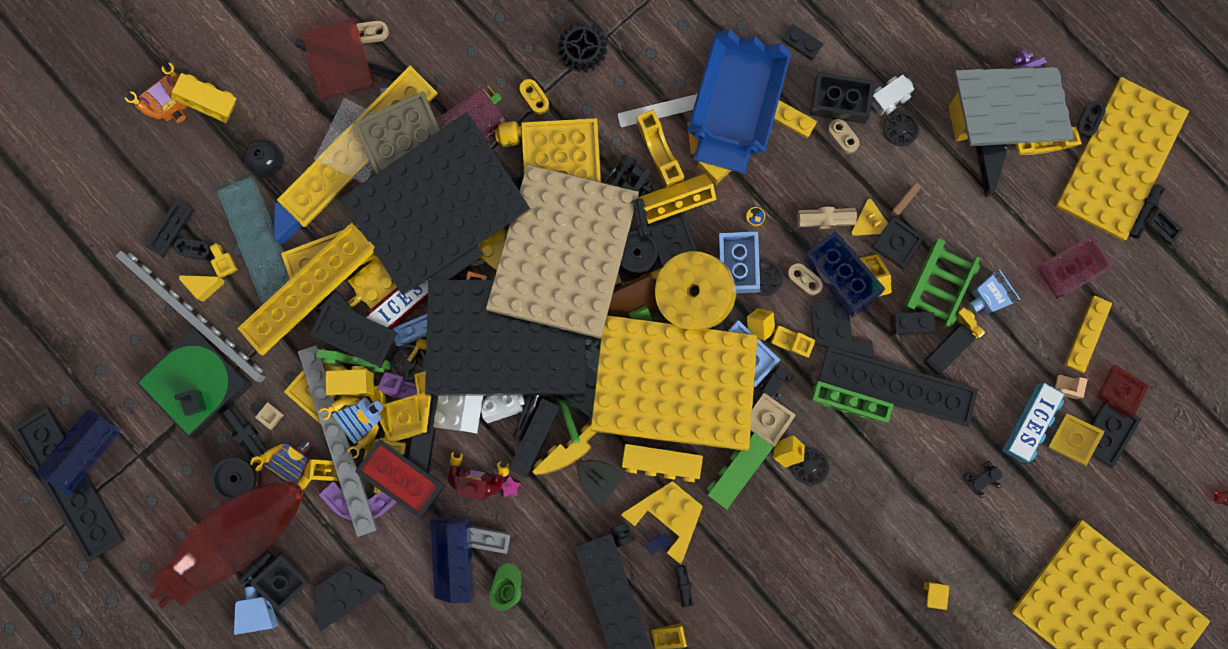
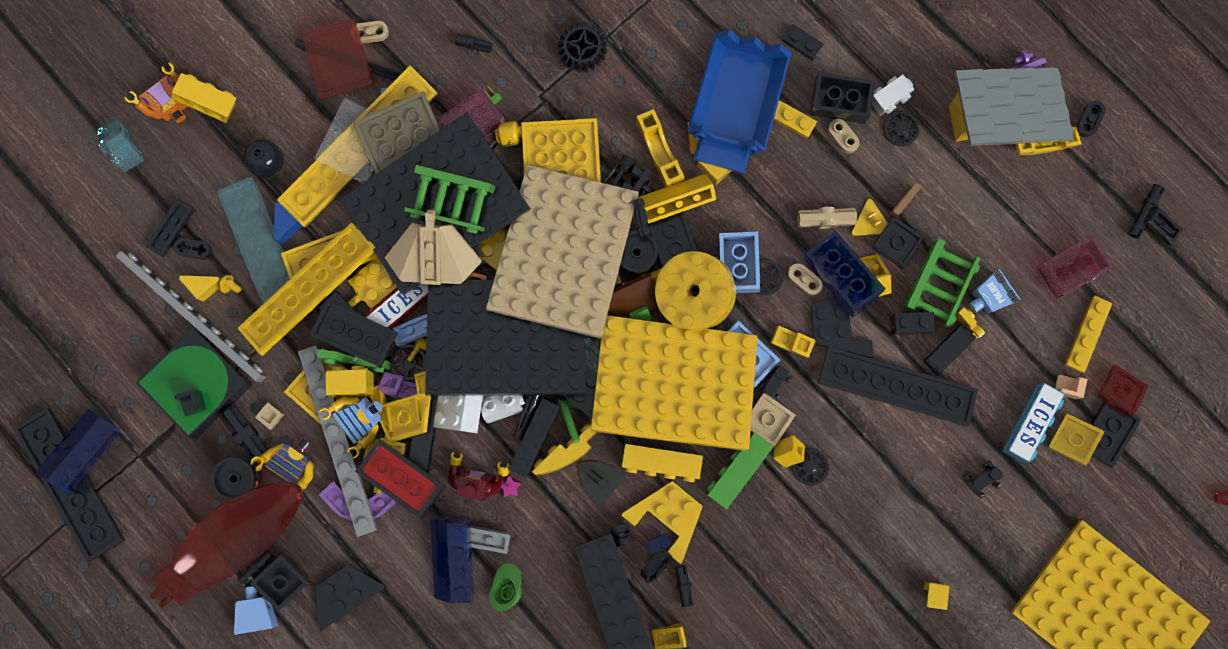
(116, 142): none -> clear light blue brick
(223, 263): yellow plate -> none
(227, 283): none -> yellow plate
(322, 470): yellow slope -> none
(432, 254): none -> tan panel
(463, 185): none -> bright green fence
(473, 43): none -> black axle
(535, 97): yellow plate -> none
(656, 565): none -> black beam
(662, 109): white sticker -> none
(755, 216): tile -> none
(761, 323): yellow panel -> none
(851, 402): bright green brick -> none
(990, 165): black slope -> none
(1122, 159): yellow plate -> none

